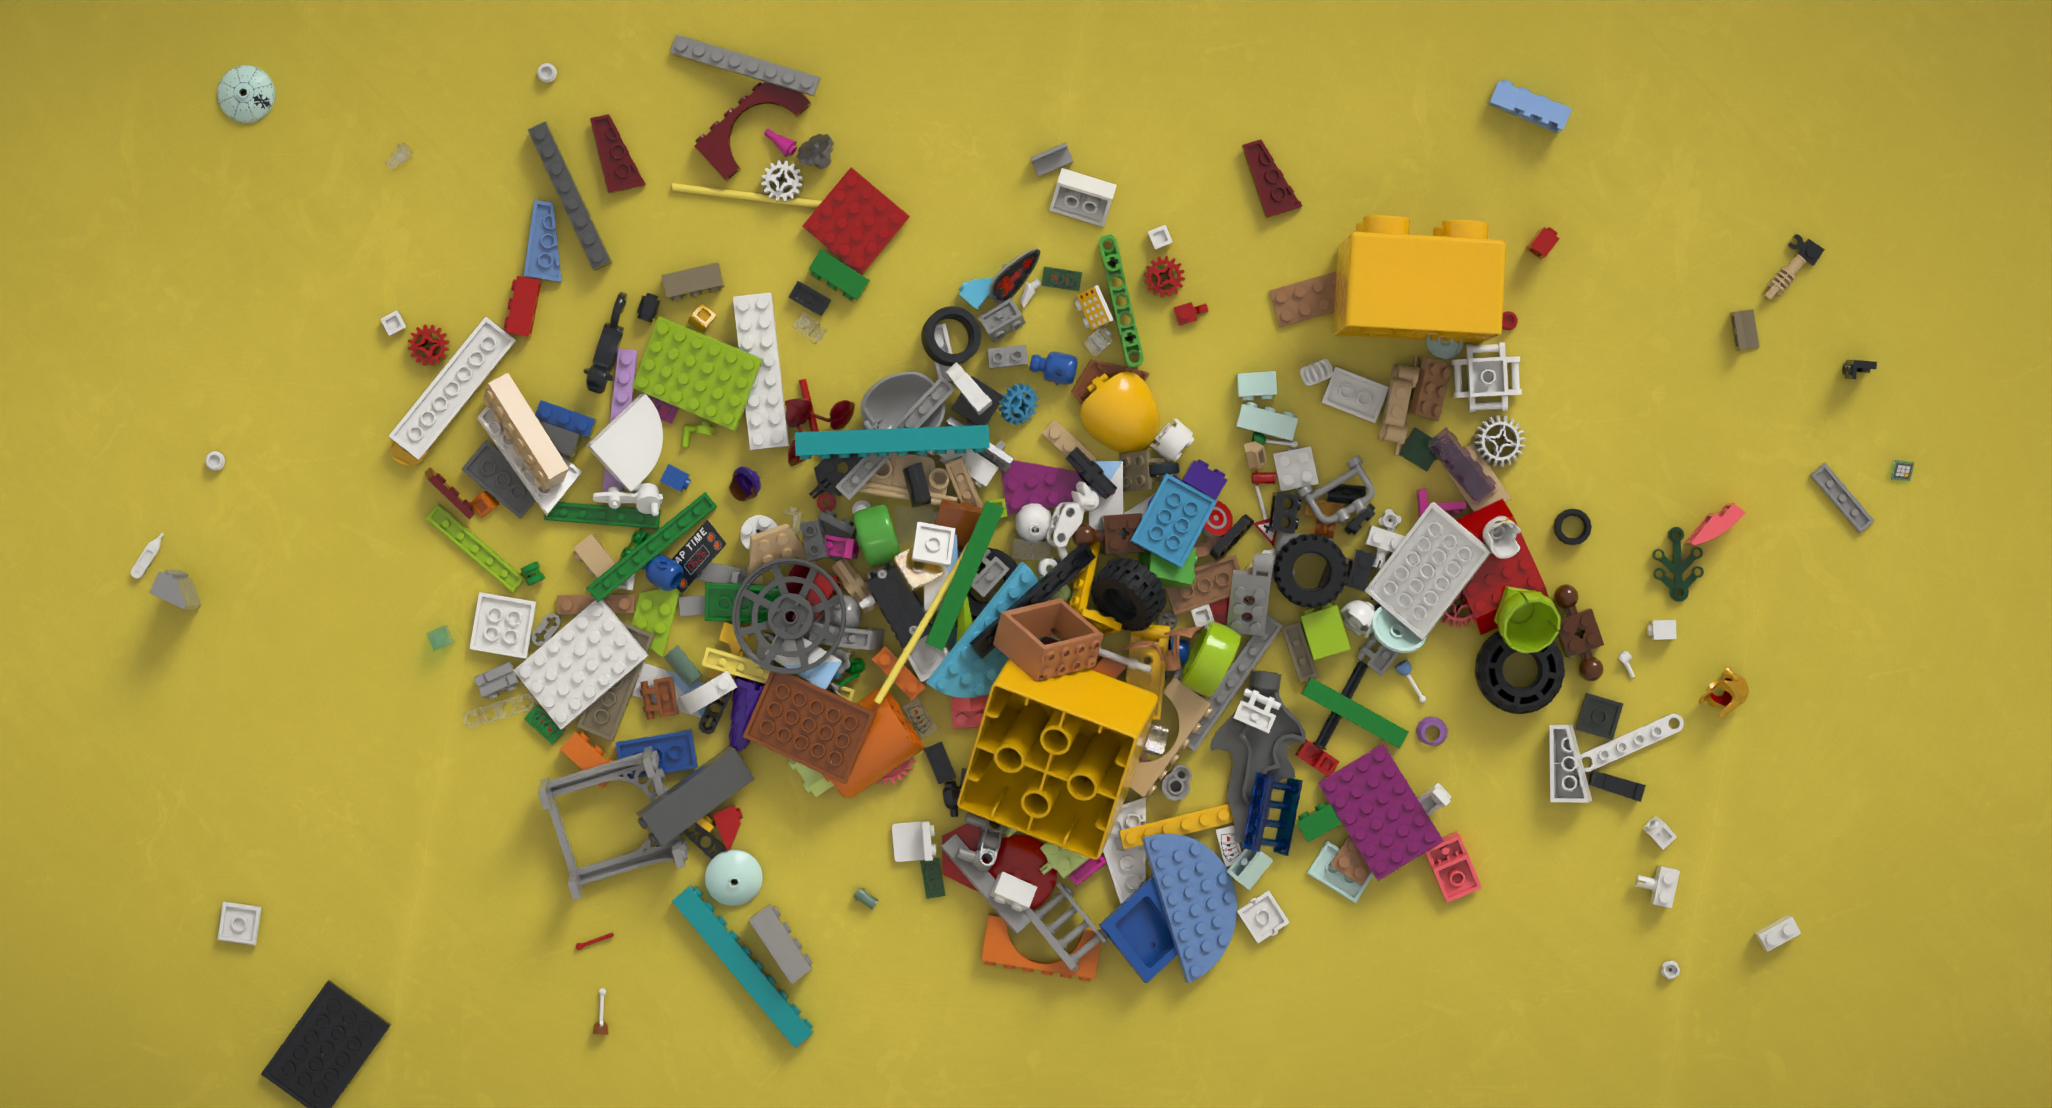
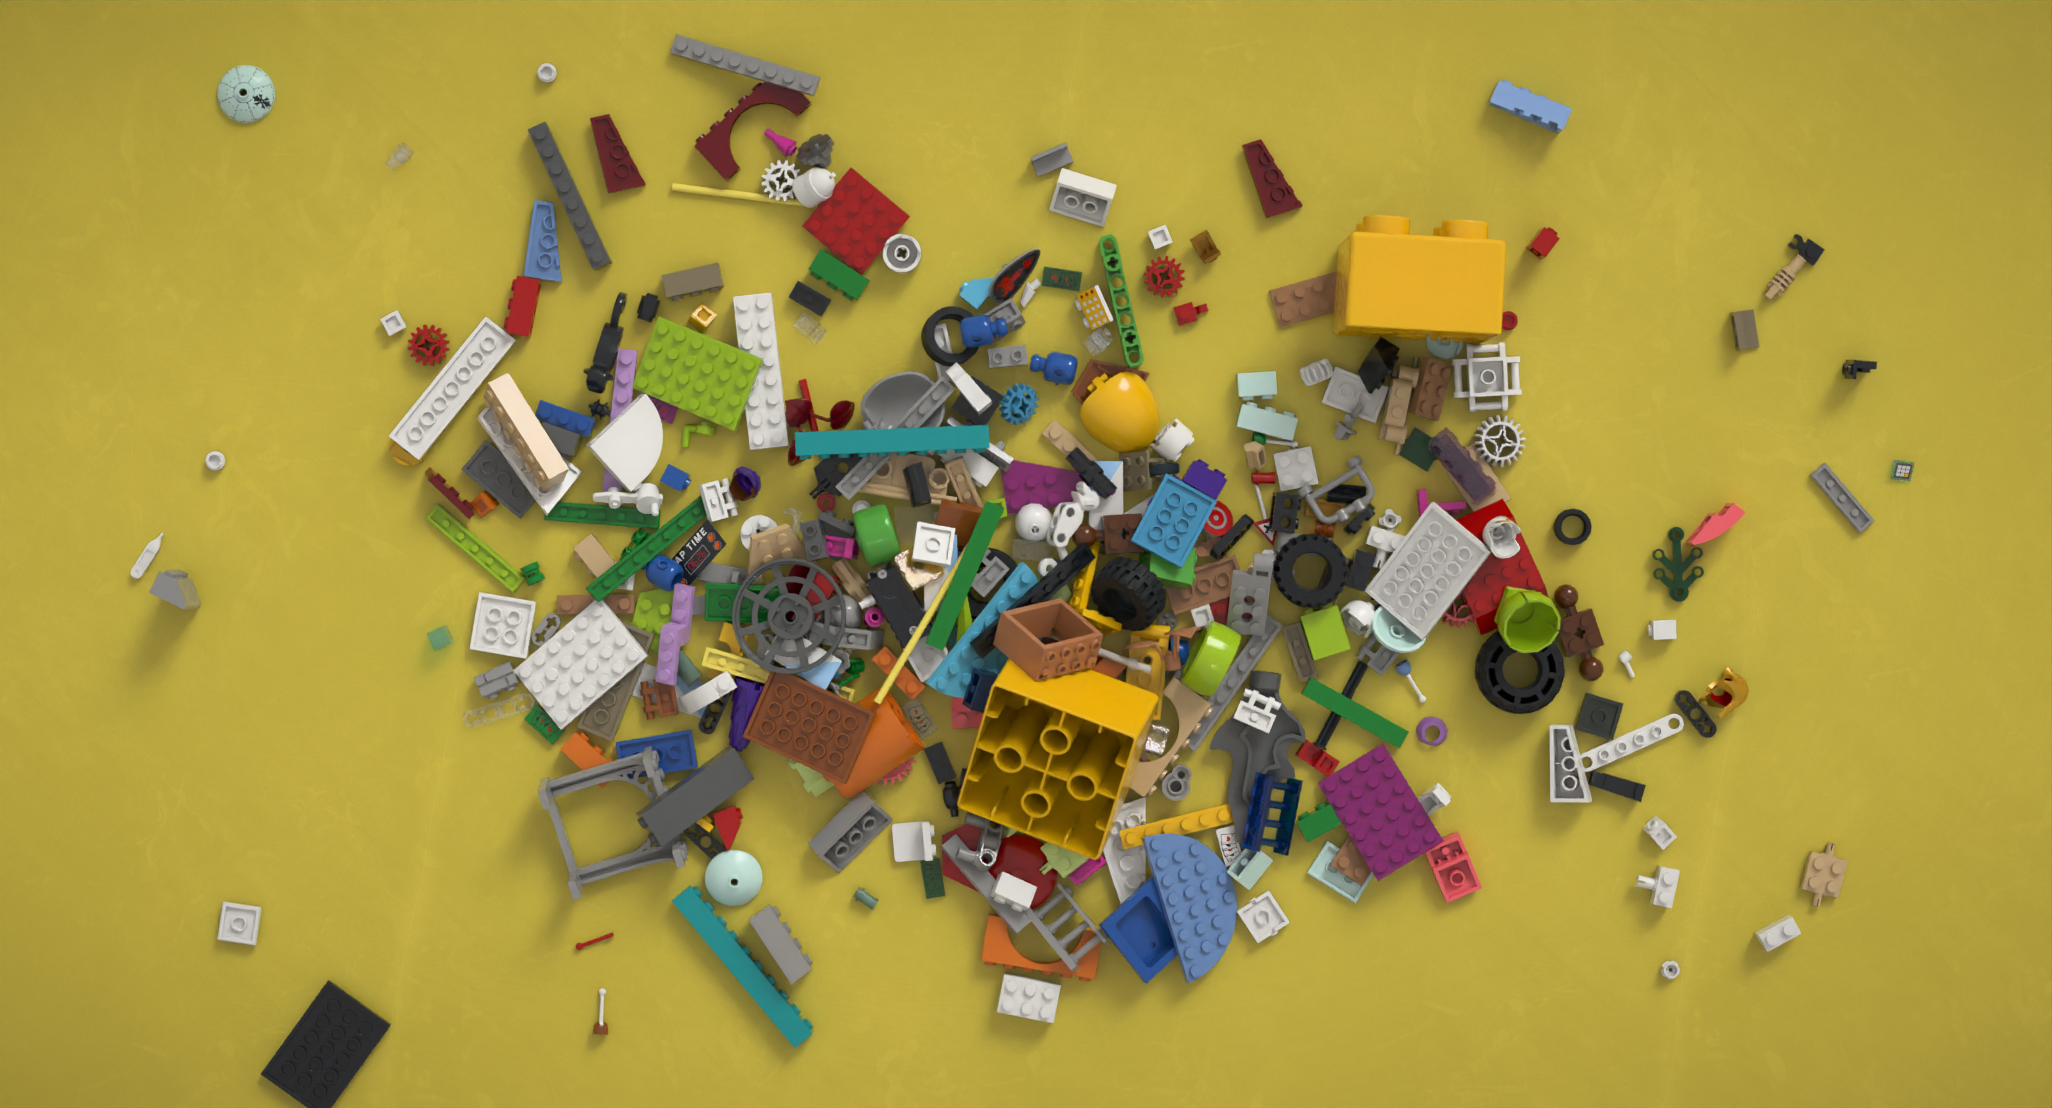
(599, 409): none -> black wheel
(675, 634): none -> lavender bracket
(714, 502): none -> white plate
(814, 186): none -> white helmet
(850, 831): none -> light grey slope
(874, 617): none -> dark pink cone
(892, 248): none -> white brick
(979, 330): none -> blue piece
(979, 689): none -> dark blue brick
(1028, 997): none -> white brick
(1205, 247): none -> pearl gold bracket
(1344, 429): none -> light grey arm
(1378, 364): none -> black slope
(1700, 727): none -> black beam
(1823, 874): none -> tan plate

